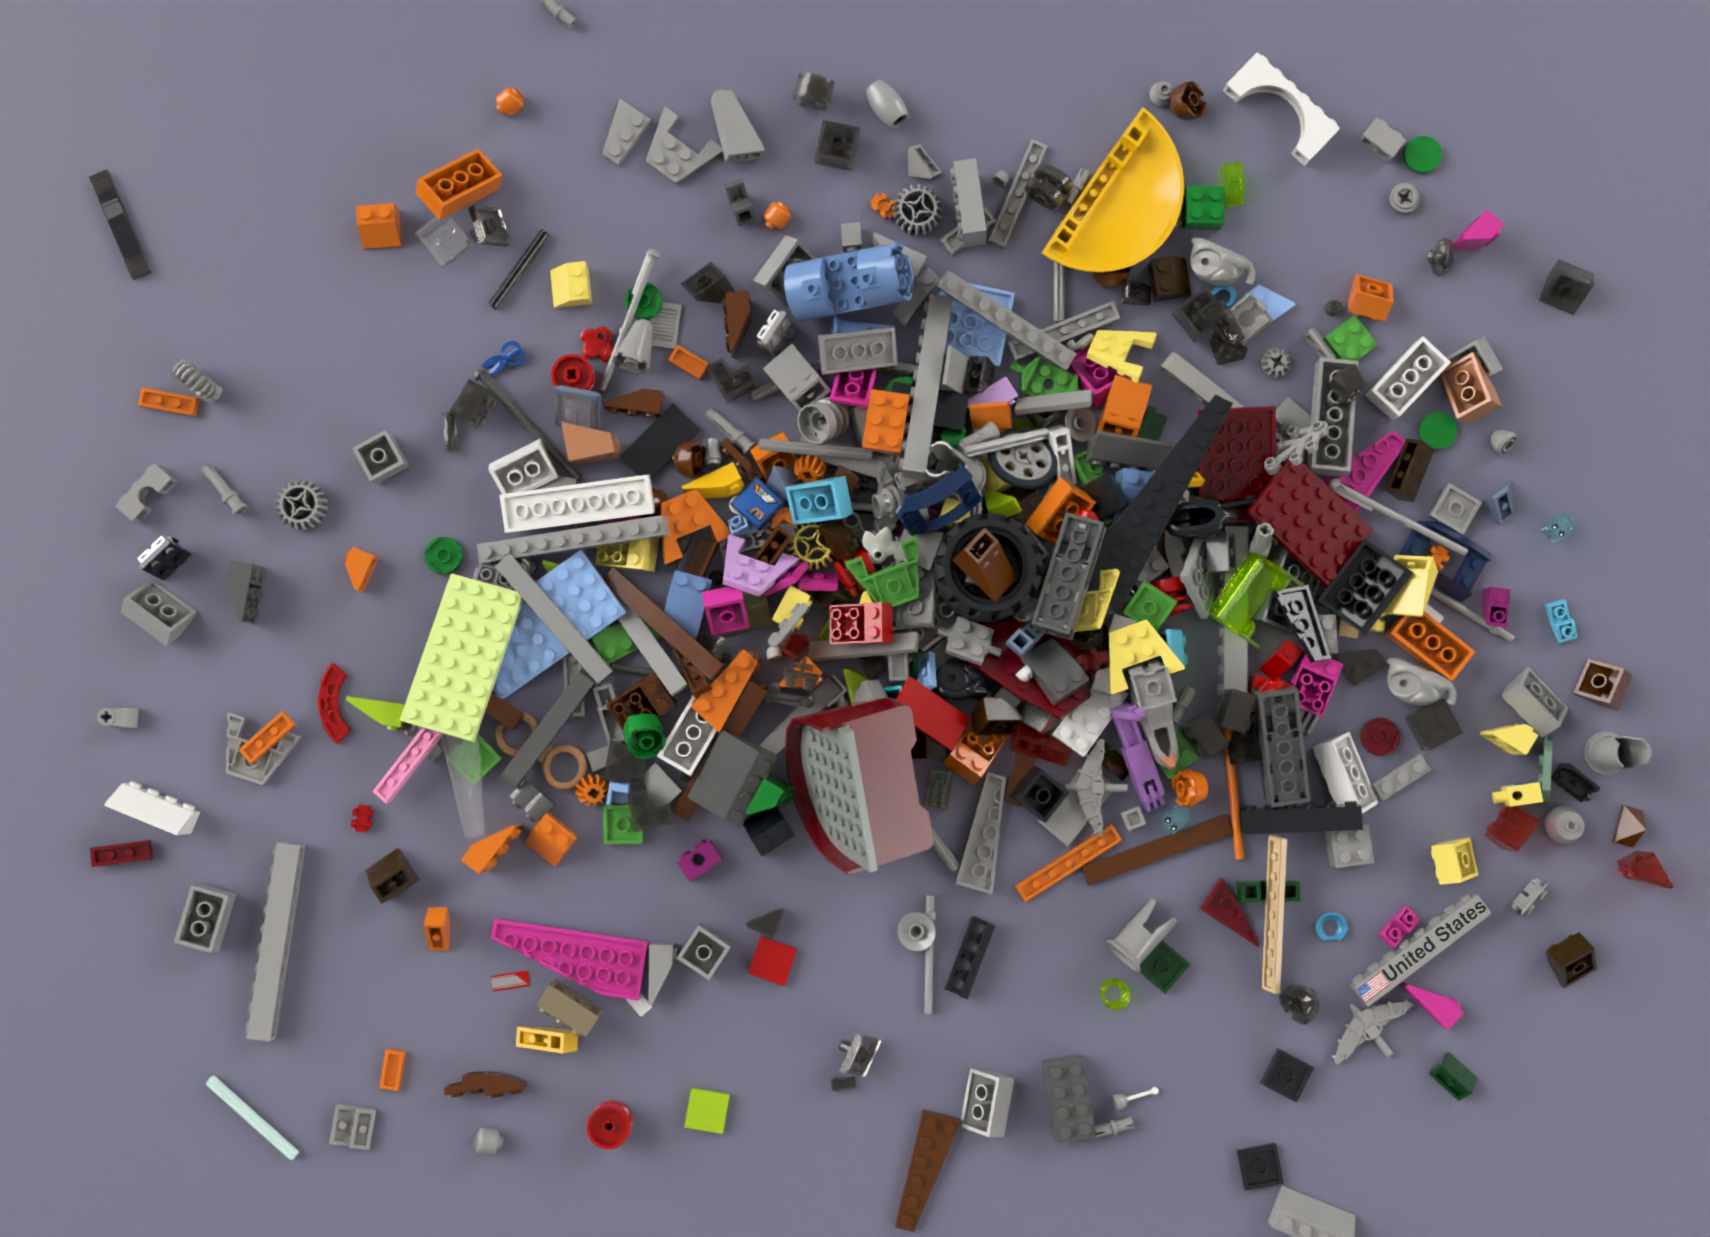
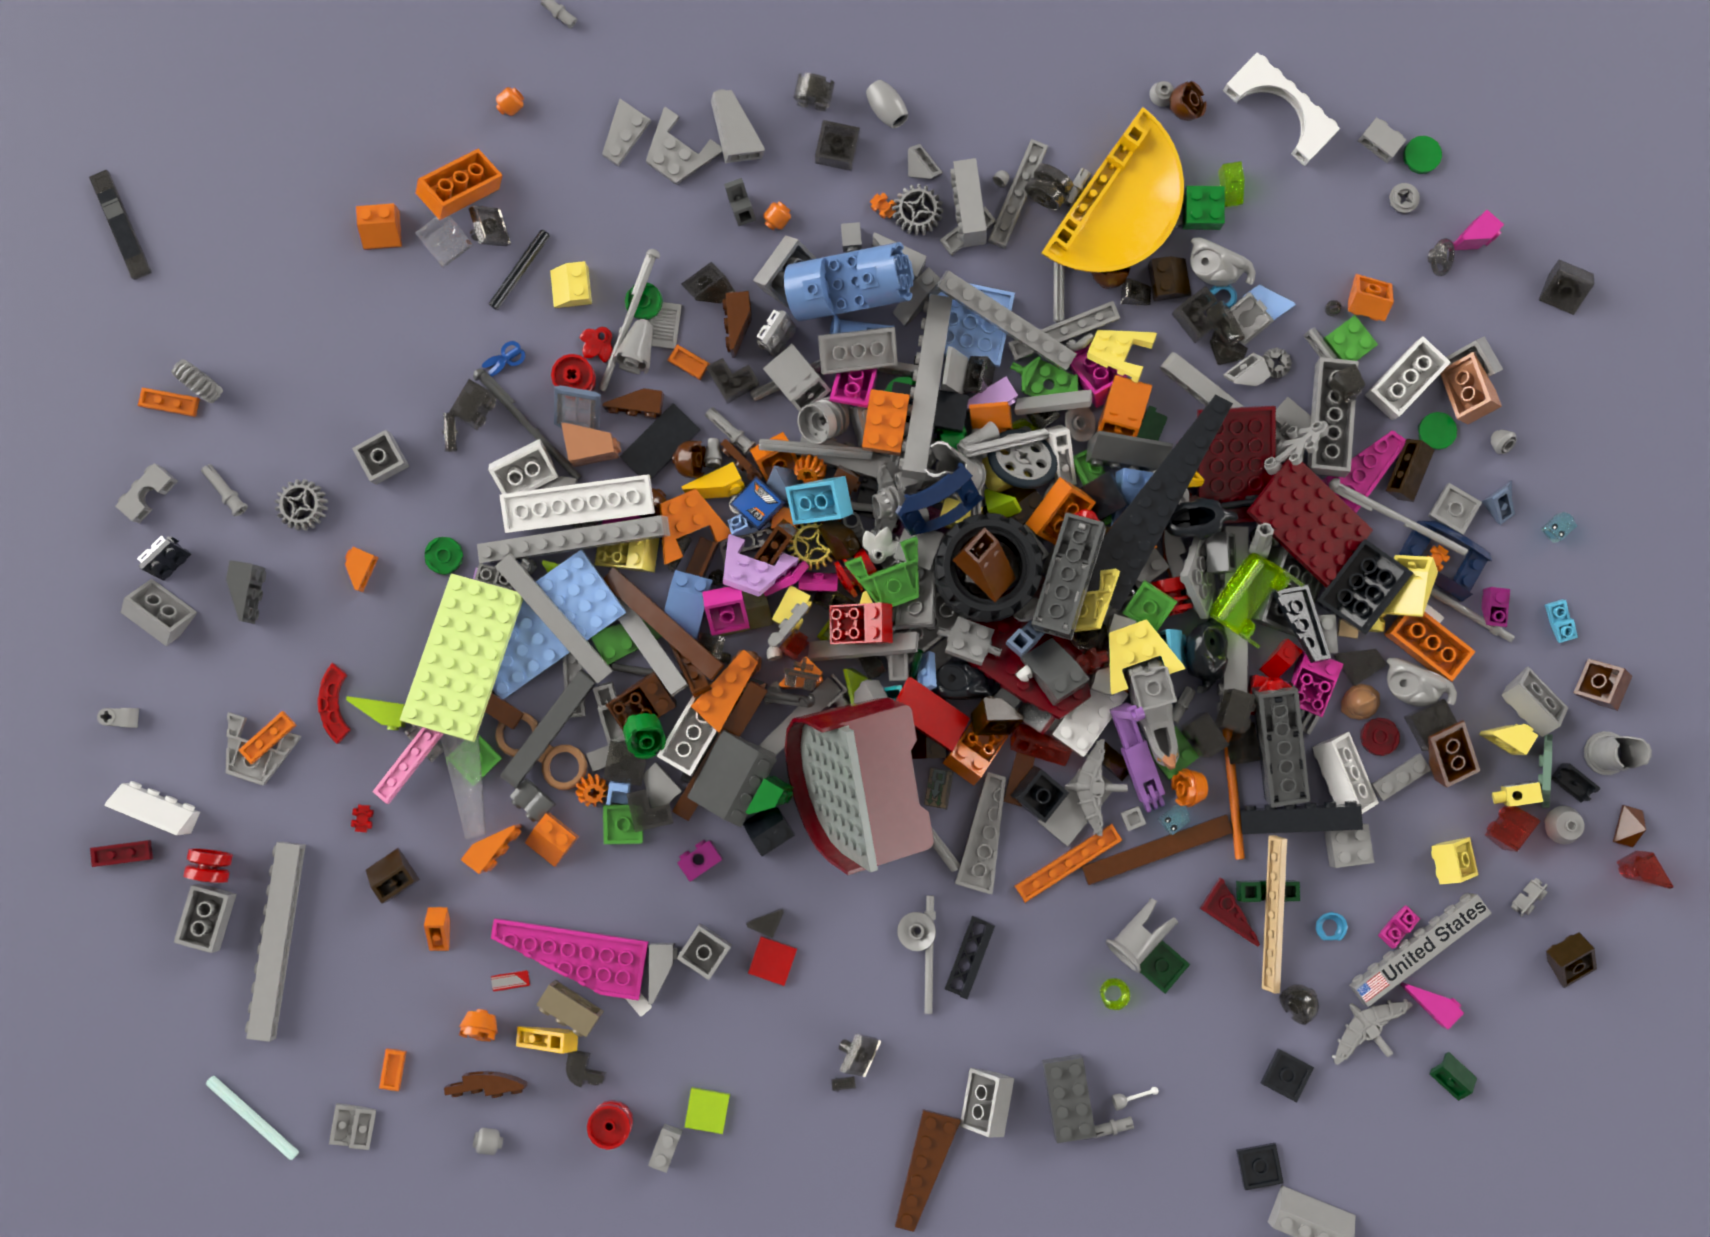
(207, 865): none -> red wheel
(479, 1025): none -> orange cone
(578, 1070): none -> clear smoke brick
(665, 1148): none -> light grey brick
(1207, 653): none -> black piece
(1249, 371): none -> light grey slope
(1360, 702): none -> medium nougat piece
(1452, 755): none -> reddish brown slope

